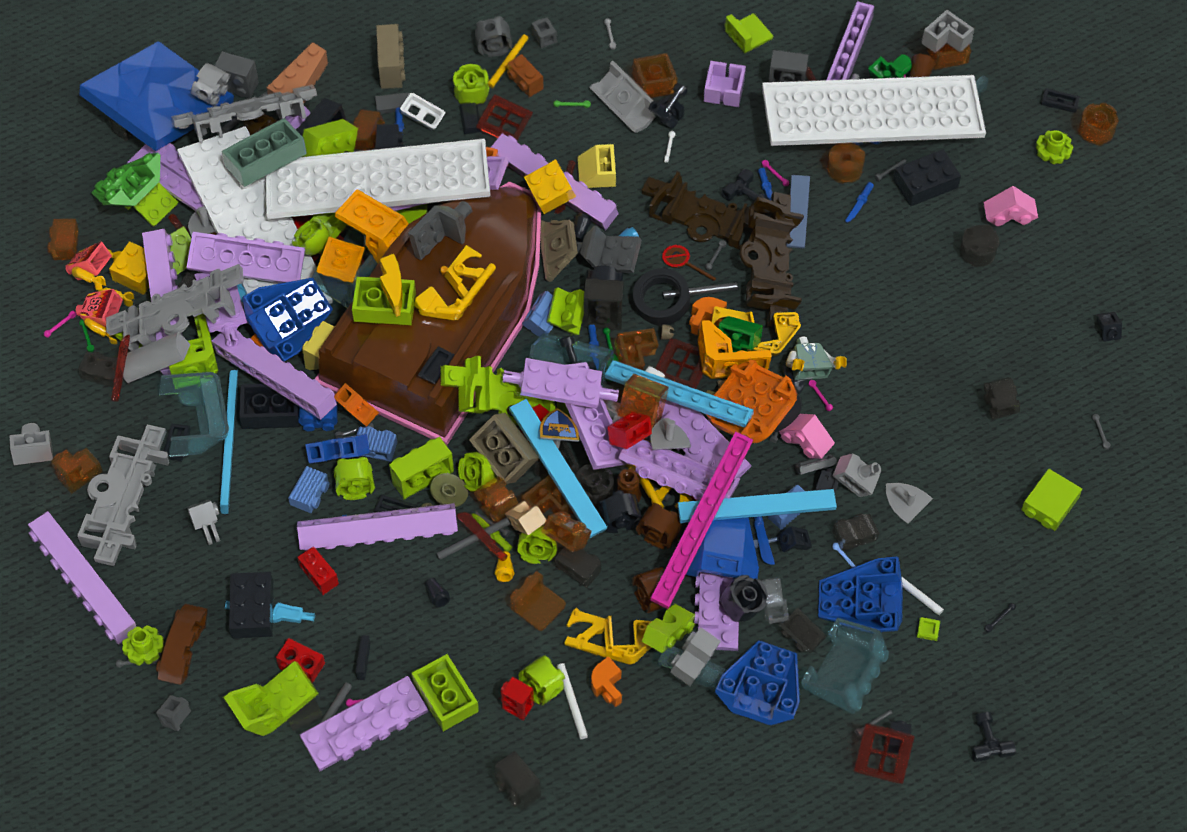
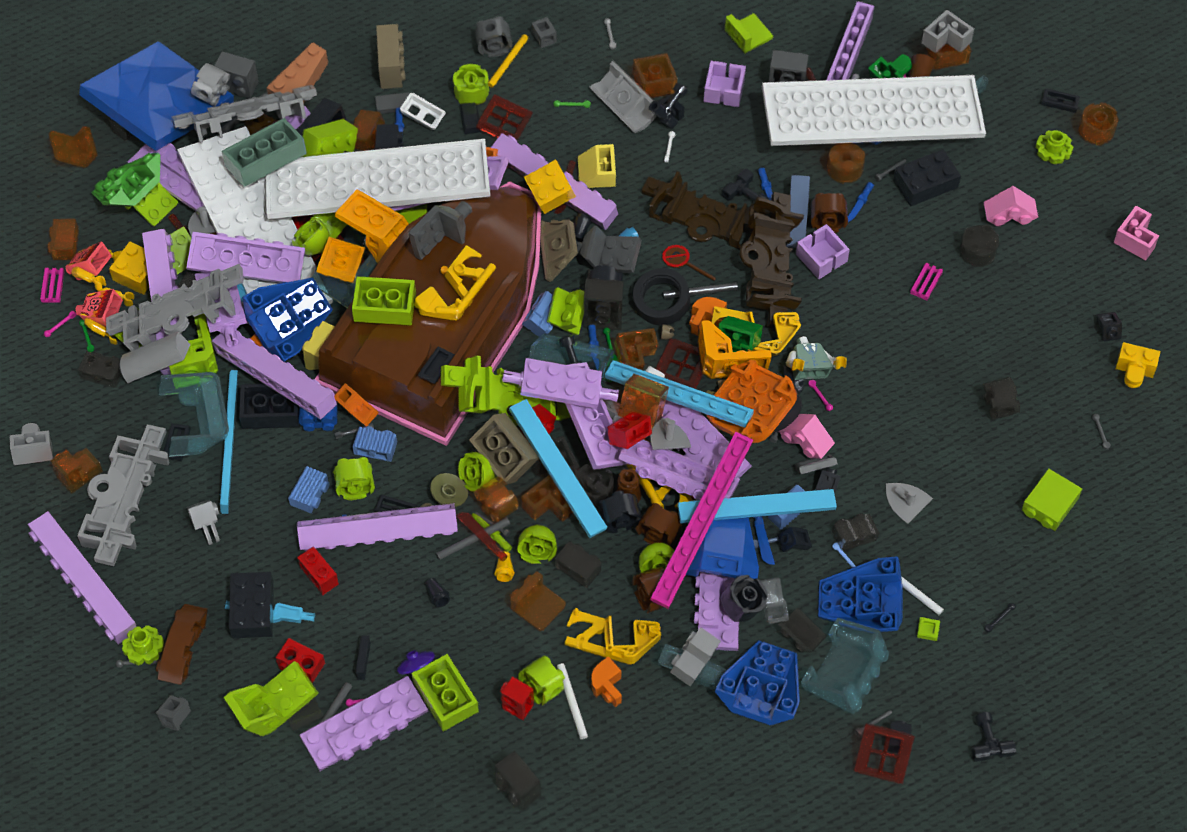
(53, 273): none -> dark pink tile
(74, 150): none -> clear orange bracket
(123, 349): clear red piece -> none
(337, 448): blue arch -> none
(391, 282): yellow slope -> none
(415, 661): none -> dark purple dish
(420, 467): lime brick -> none
(524, 518): tan panel -> none
(525, 75): dark orange brick -> none
(559, 427): shield -> none
(566, 531): clear orange brick -> none
(655, 556): none -> lime cylinder
(673, 627): lime arch -> none
(722, 244): dark grey hinge -> none
(765, 163): dark pink hinge -> none
(825, 253): none -> lavender piece
(829, 210): none -> reddish brown brick
(857, 475): light grey brick -> none
(932, 270): none -> dark pink tile
(1134, 234): none -> bright pink brick
(1137, 363): none -> yellow brick

